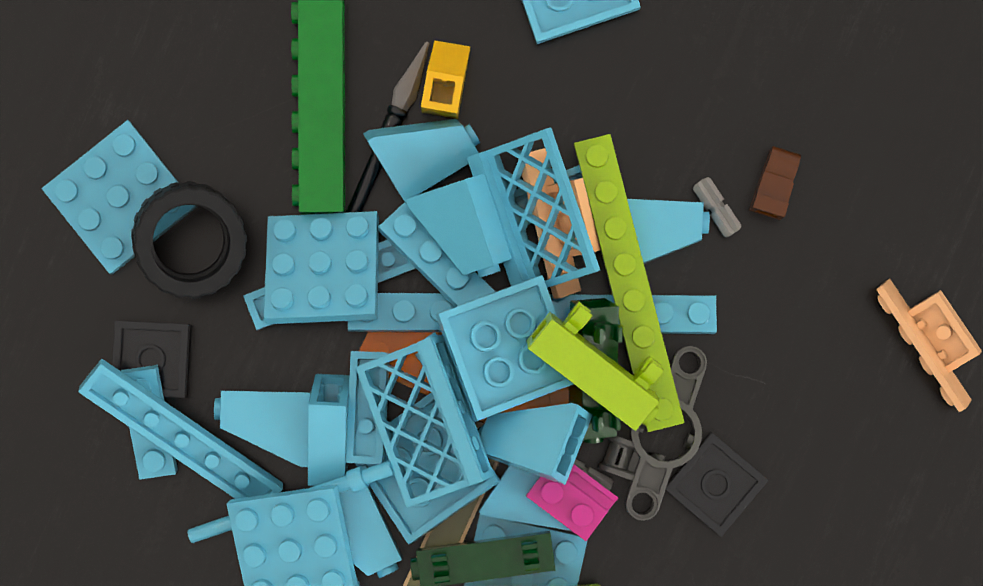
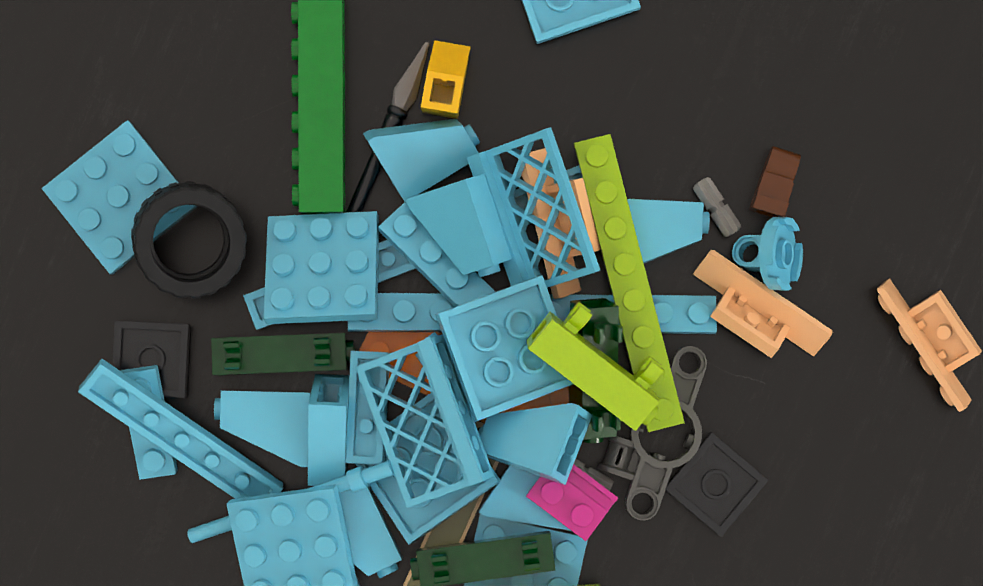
(281, 354): none -> dark green brick
(756, 311): none -> light nougat bracket
(778, 254): none -> medium azure tile

